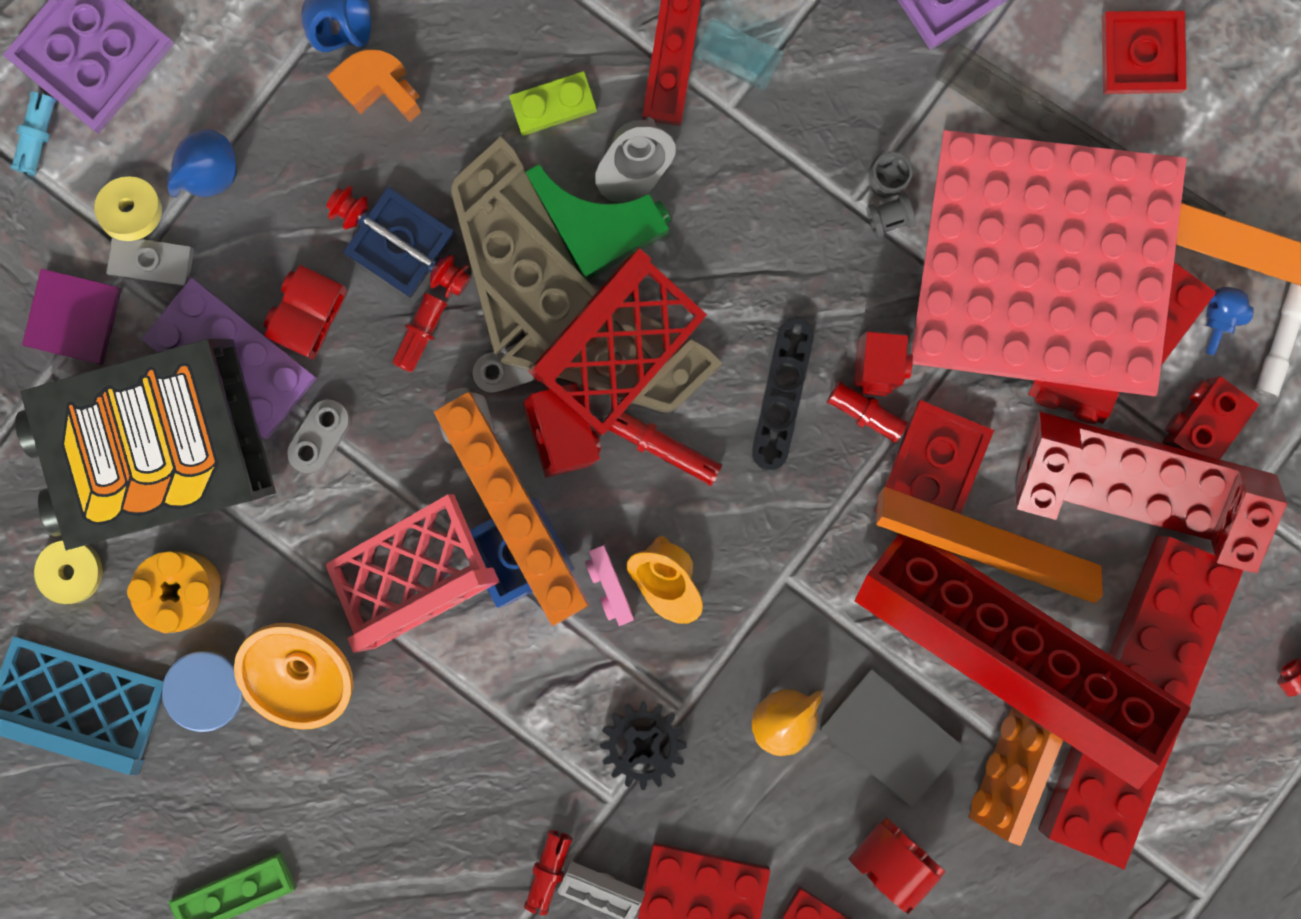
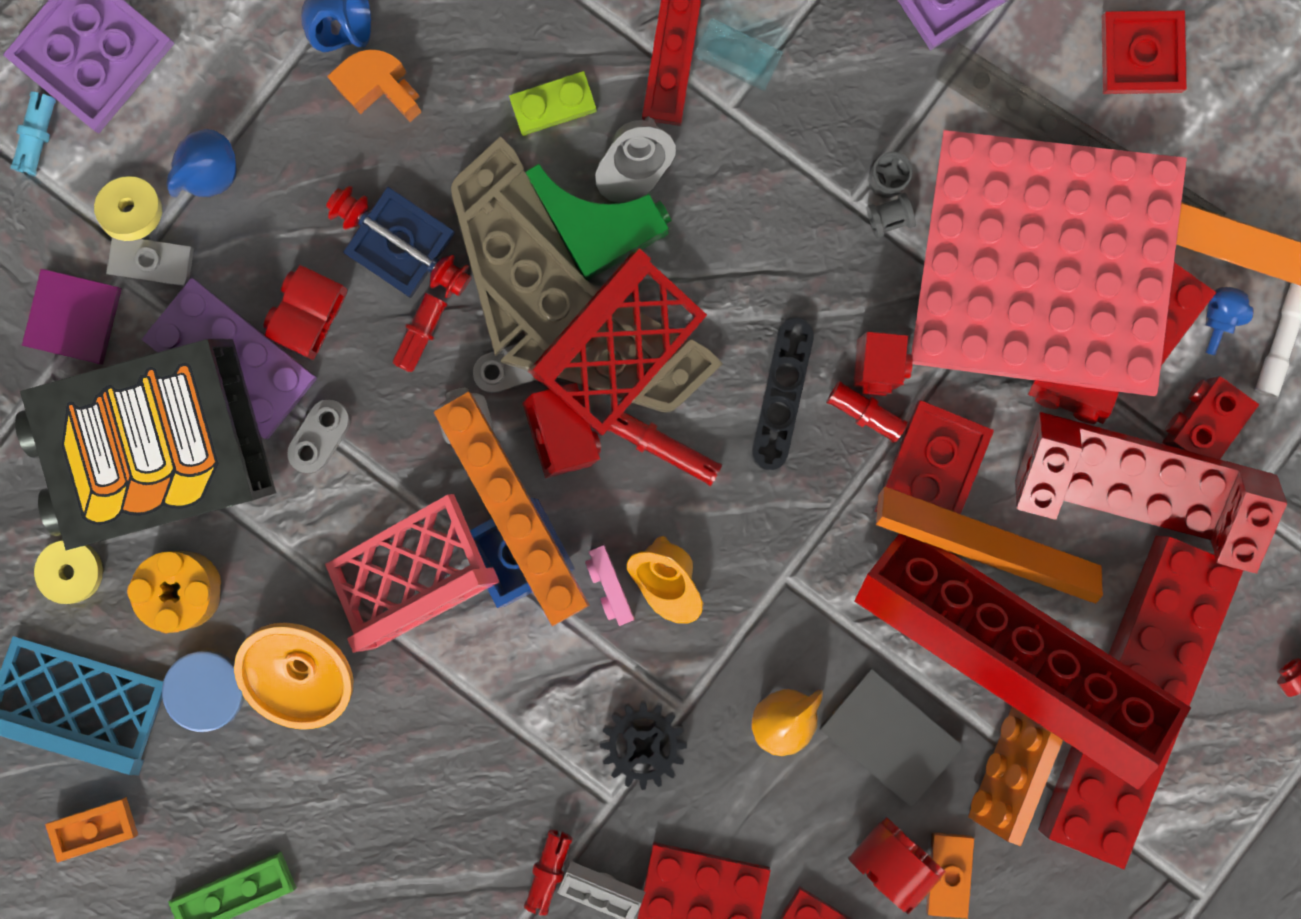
(91, 829): none -> orange plate
(952, 893): none -> orange plate

